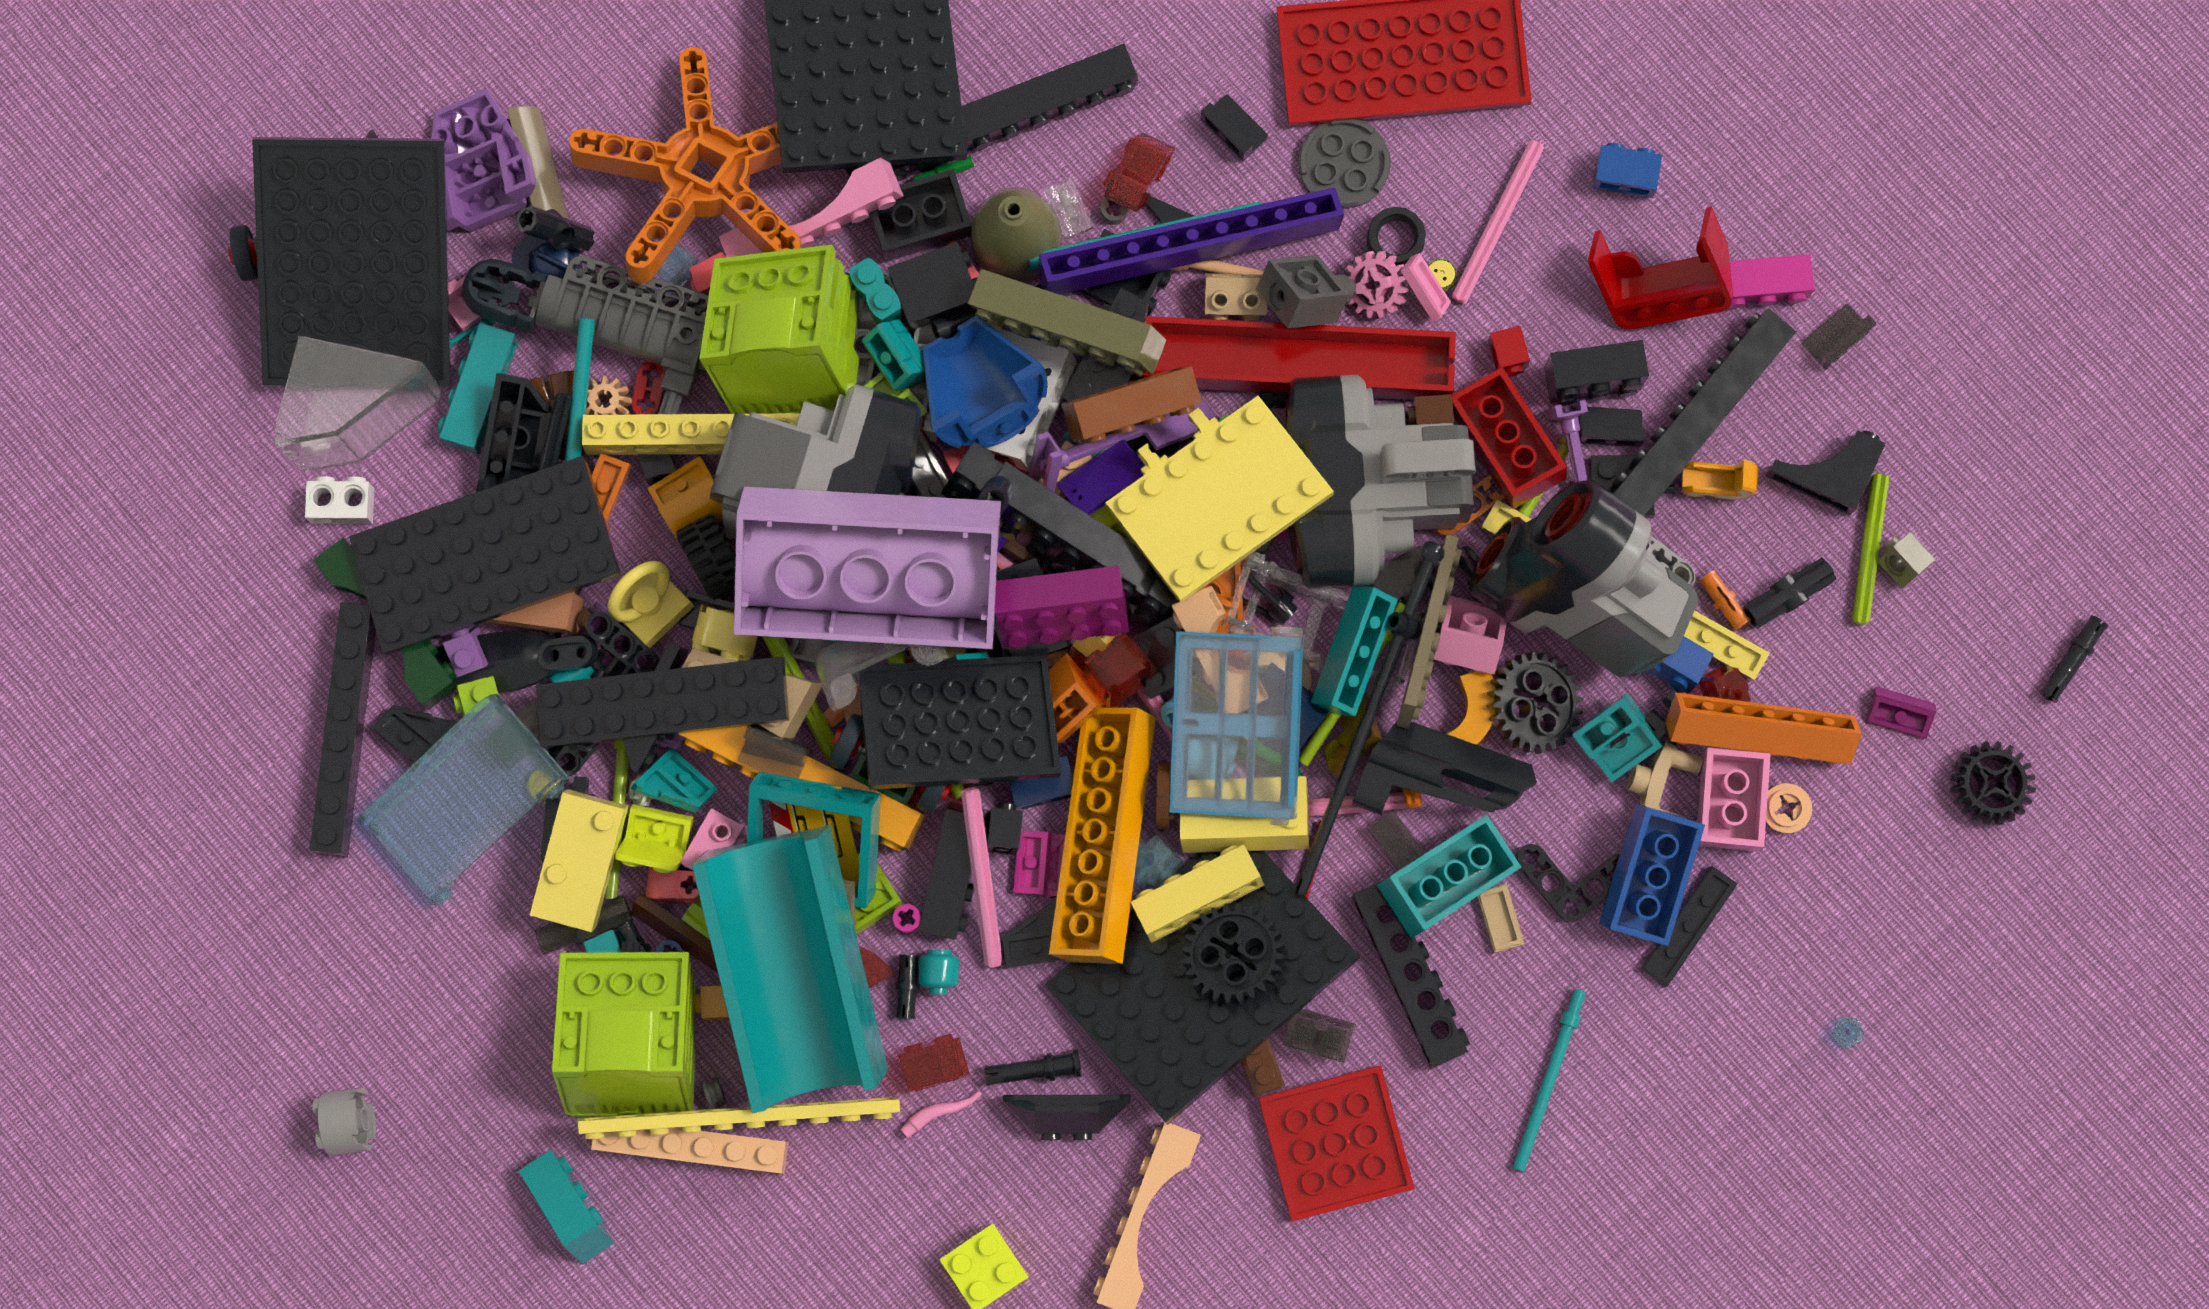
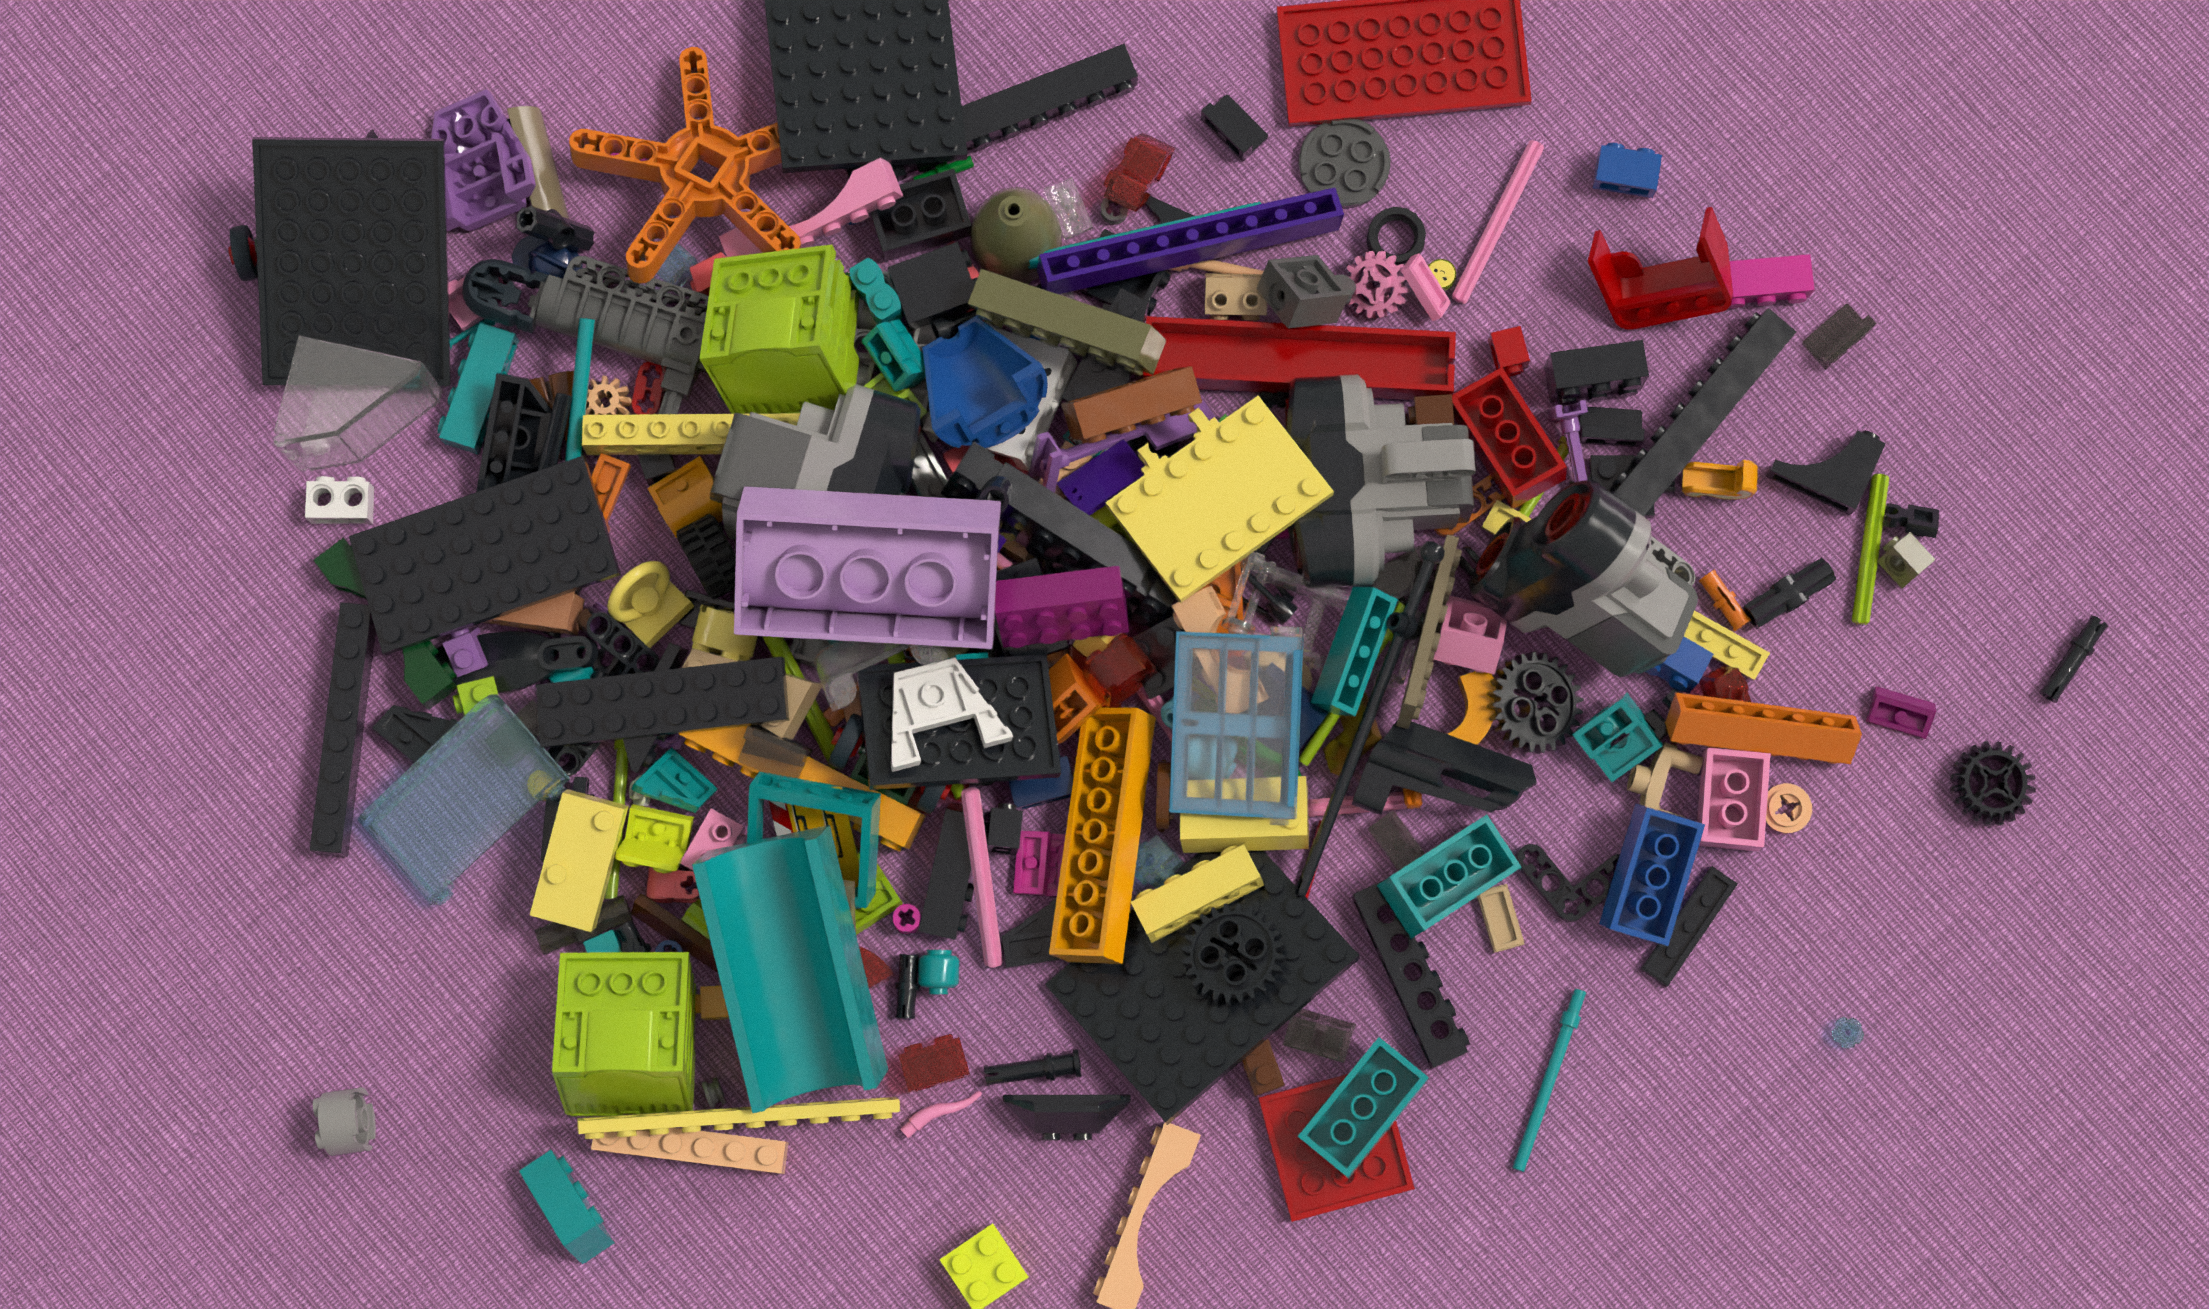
(934, 698): none -> white wing
(1363, 1107): none -> teal brick
(1915, 519): none -> black plate

